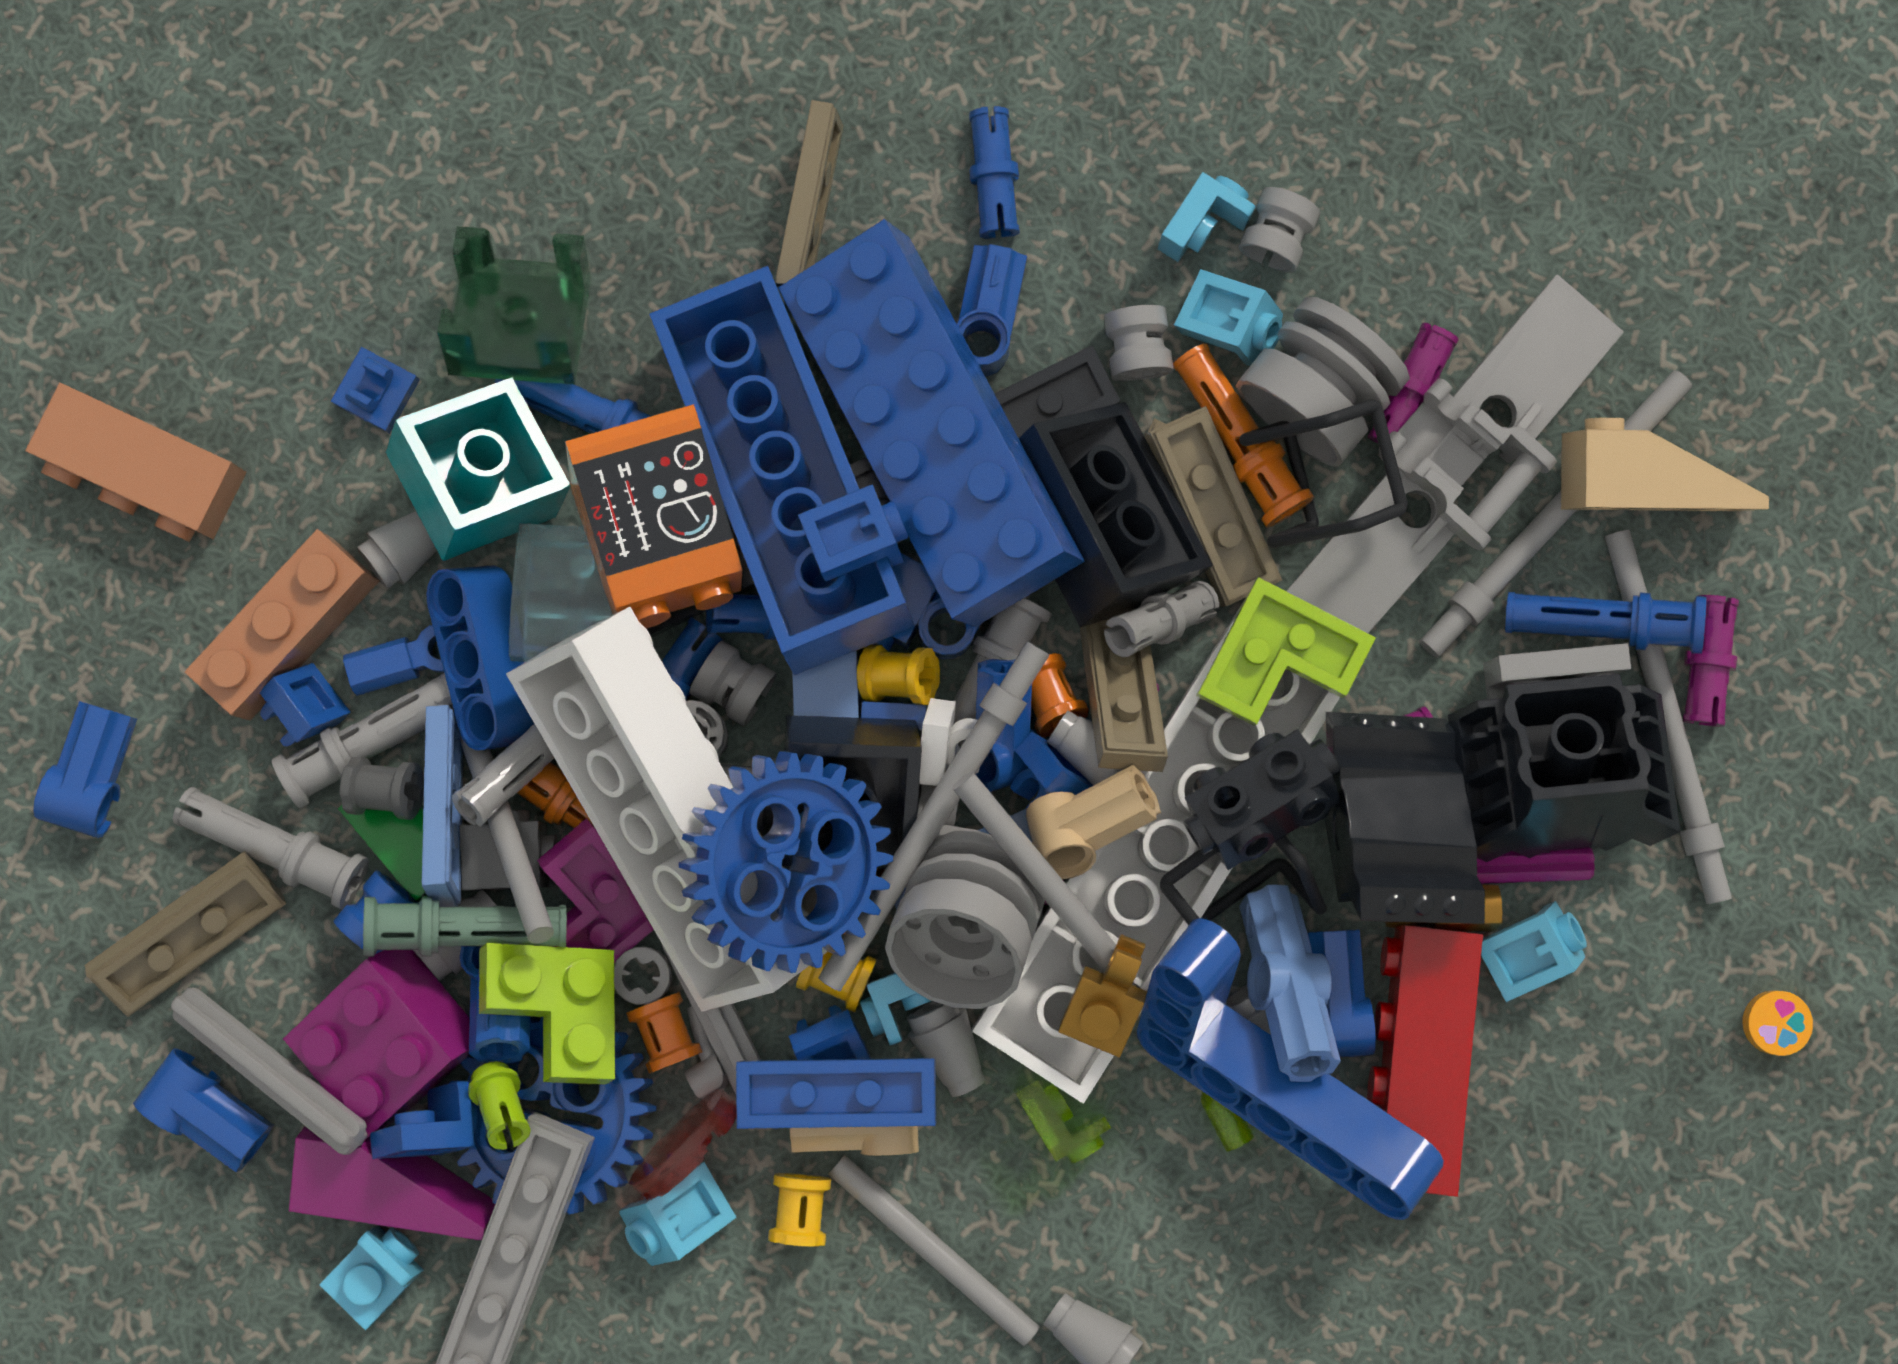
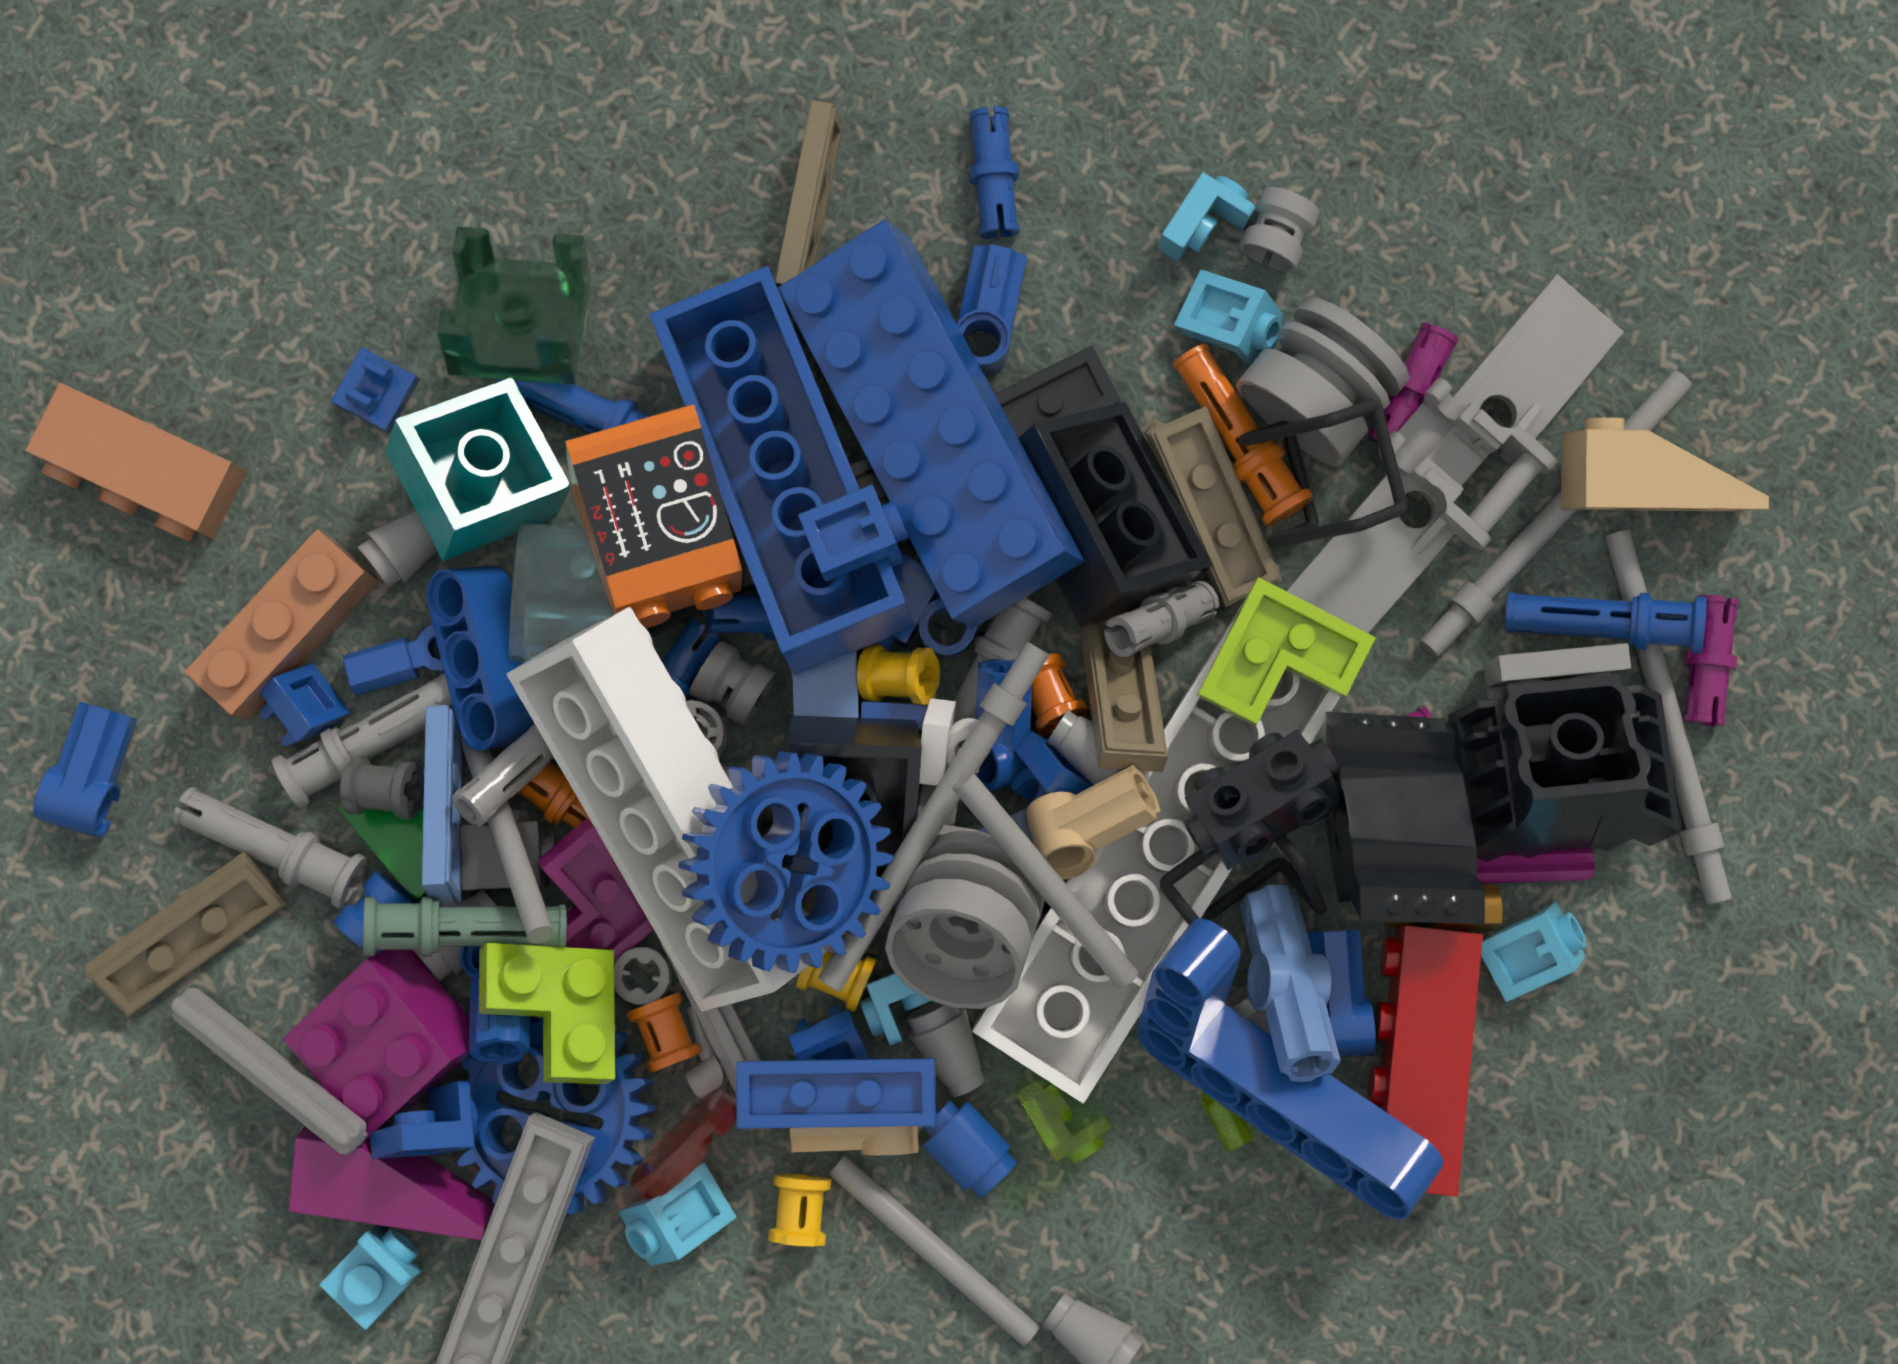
(193, 1103): blue piece -> none
(495, 1092): lime pin -> none
(968, 1148): none -> blue brick
(1107, 1002): pearl gold plate -> none
(1138, 343): light grey wheel -> none
(1777, 1023): light orange tile -> none

